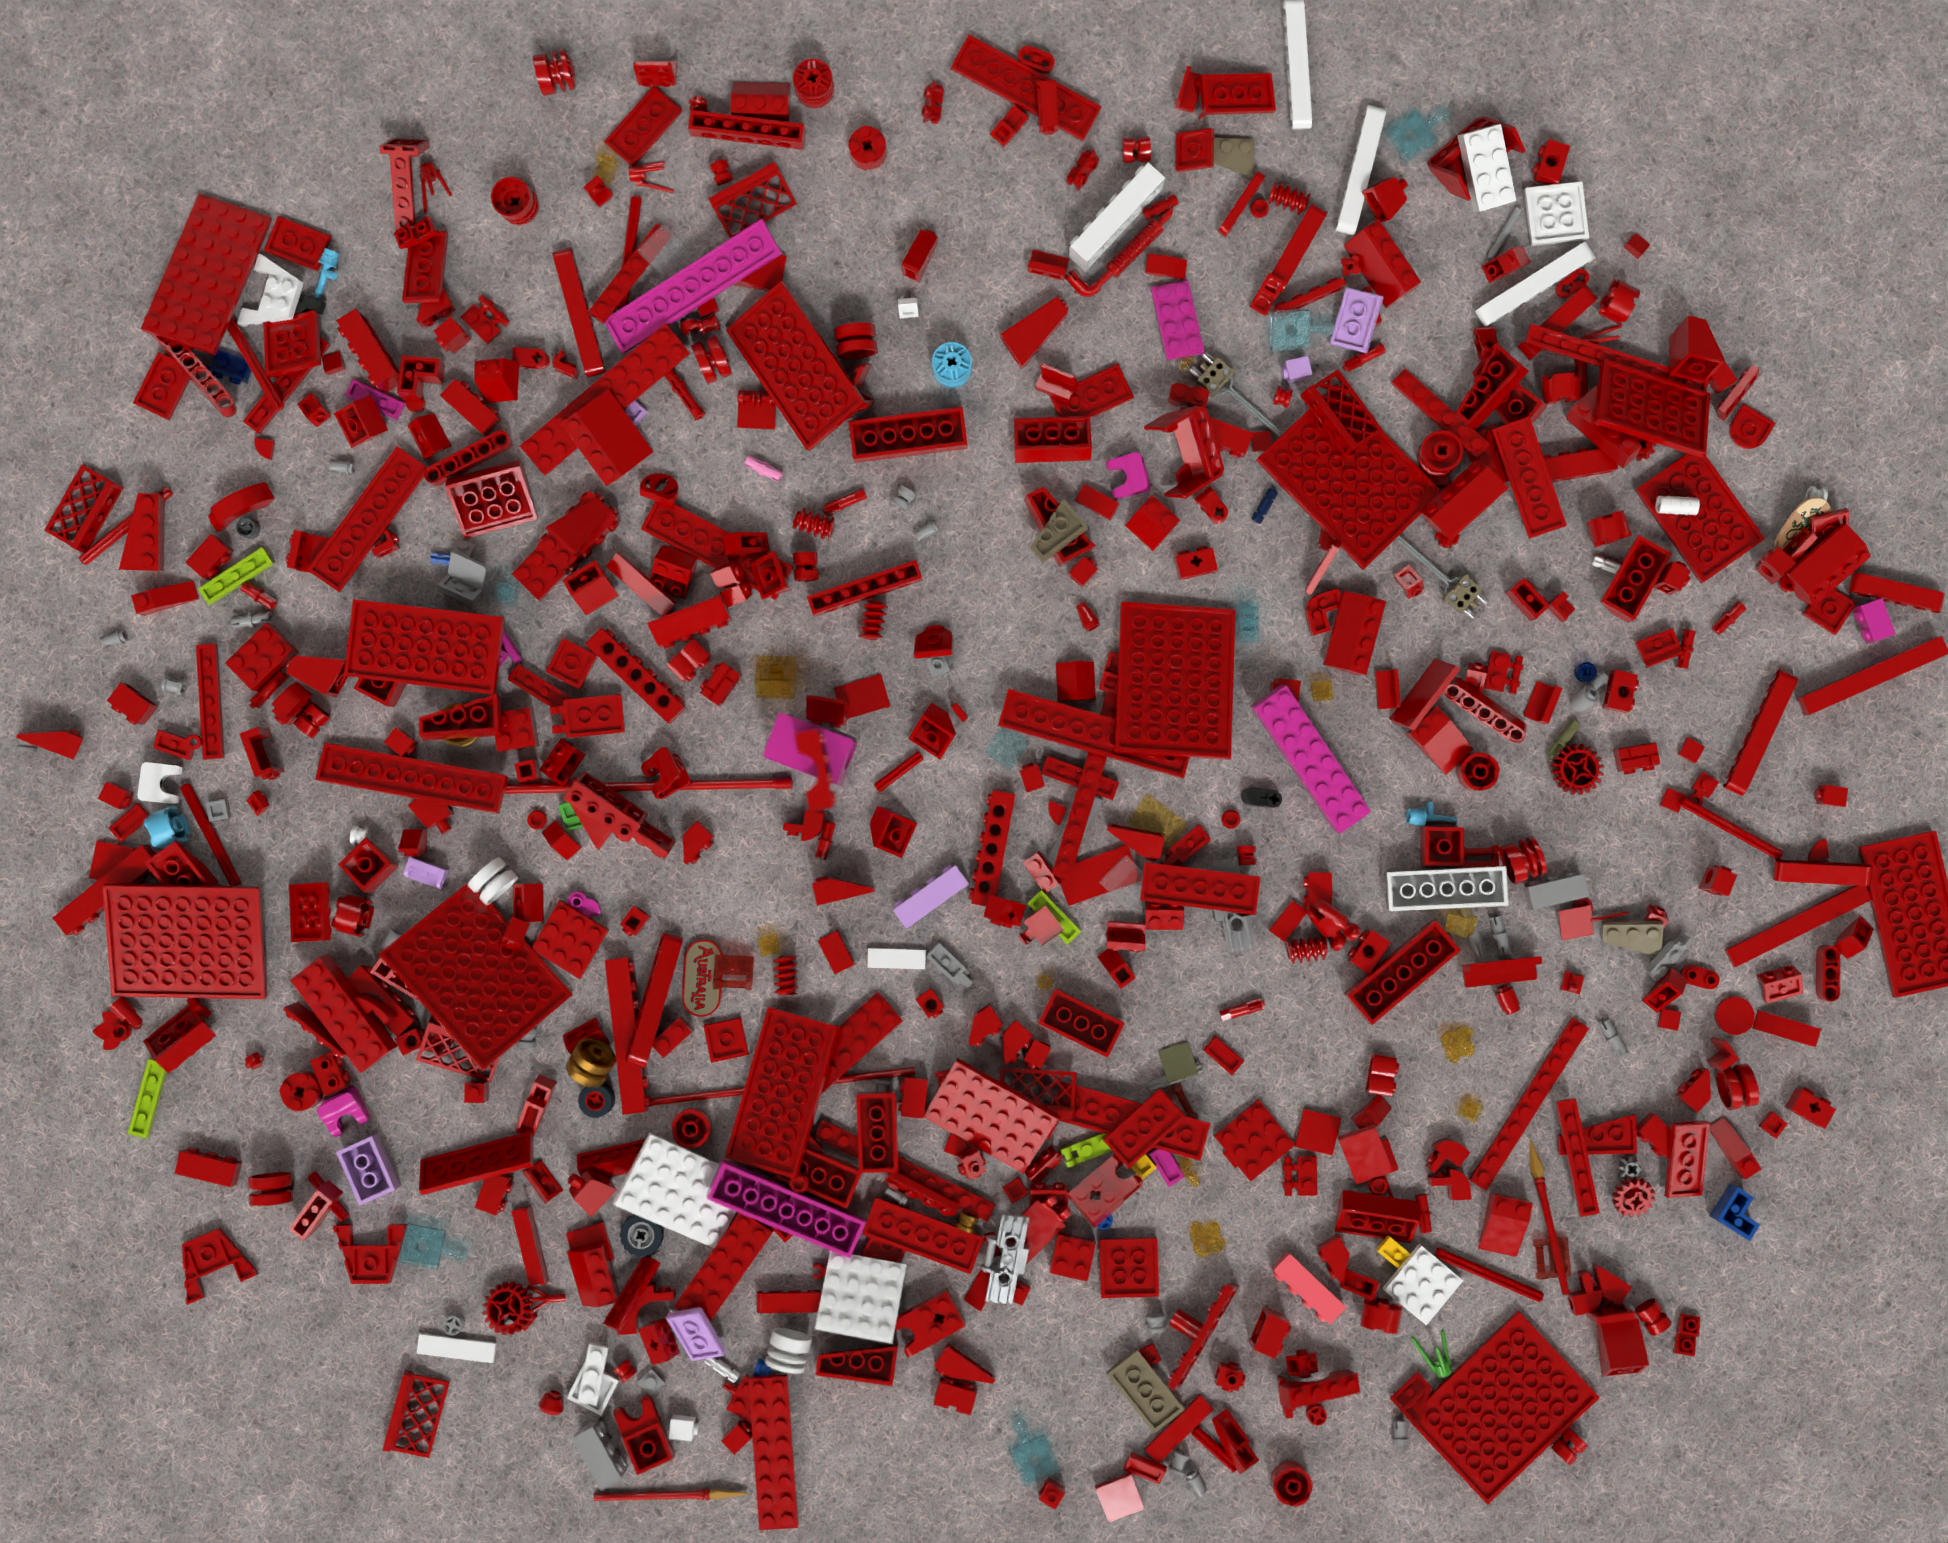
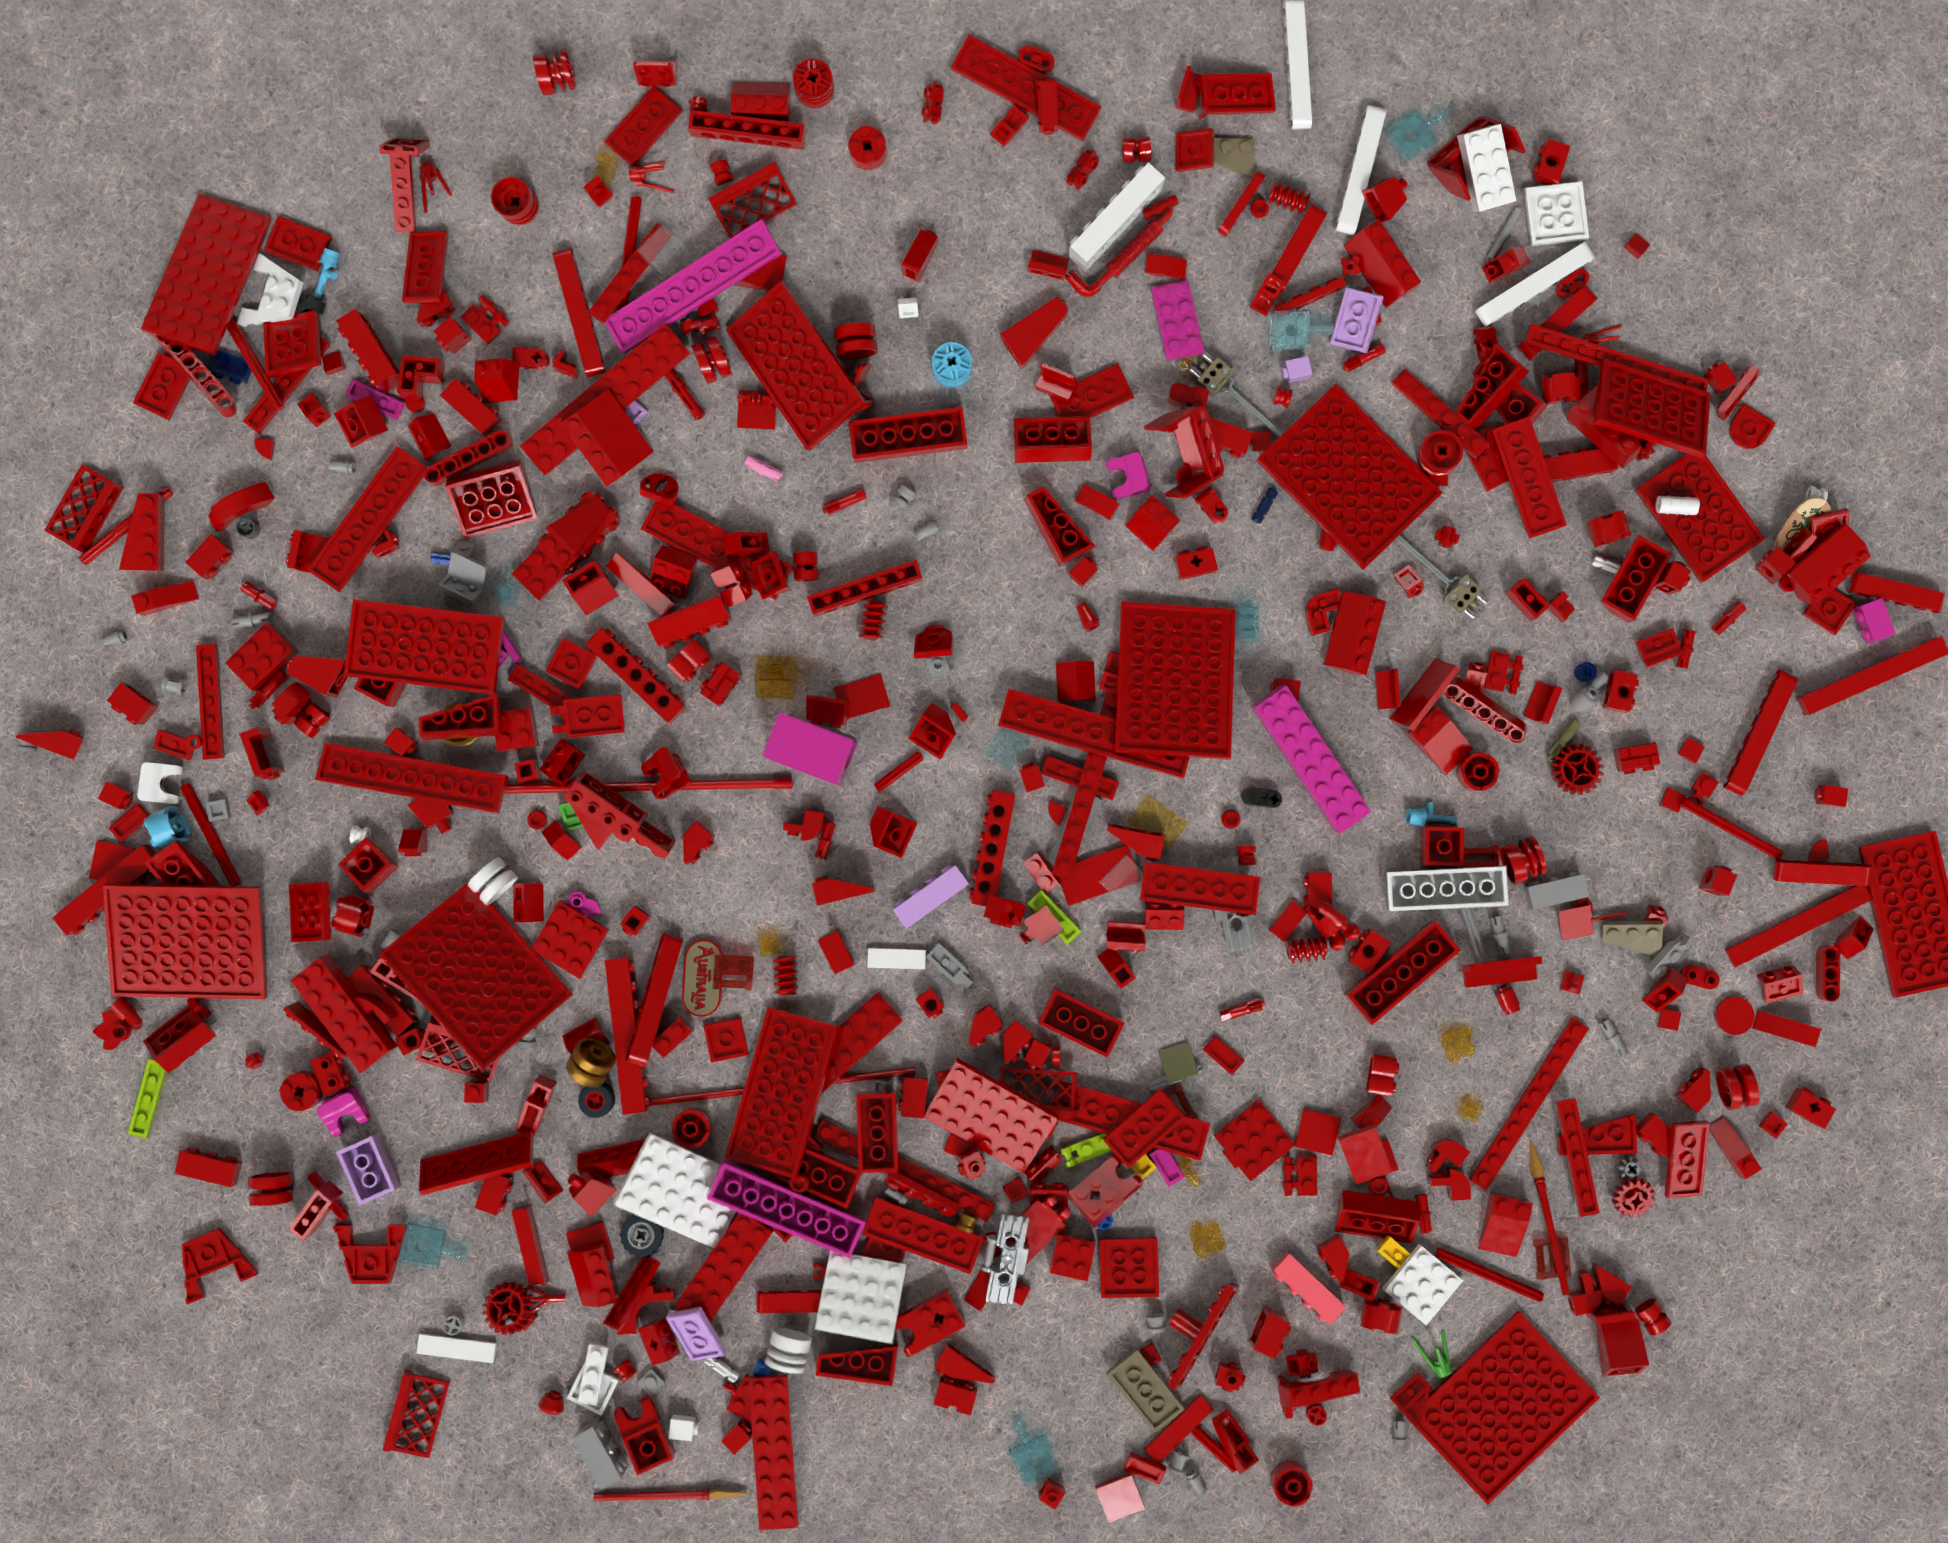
(236, 576): lime plate -> none
(416, 234): red slope -> none
(426, 872): lavender hinge -> none
(515, 933): red brick -> none
(814, 523): red piece -> none
(820, 795): red arch -> none
(1048, 982): clear yellow hinge -> none
(1056, 1055): none -> red tile
(1059, 531): dark tan wing -> none
(1186, 846): red hinge -> none
(1322, 567): tile -> none
(1322, 691): clear yellow plate -> none
(1331, 419): red fence -> none
(1461, 925): clear yellow panel -> none
(1463, 499): red slope -> none
(1564, 1451): red wheel -> none
(1618, 302): red brick -> none
(1687, 1331): red slope -> none
(1694, 351): red slope -> none
(1724, 1057): red panel -> none
(1731, 1210): blue brick -> none

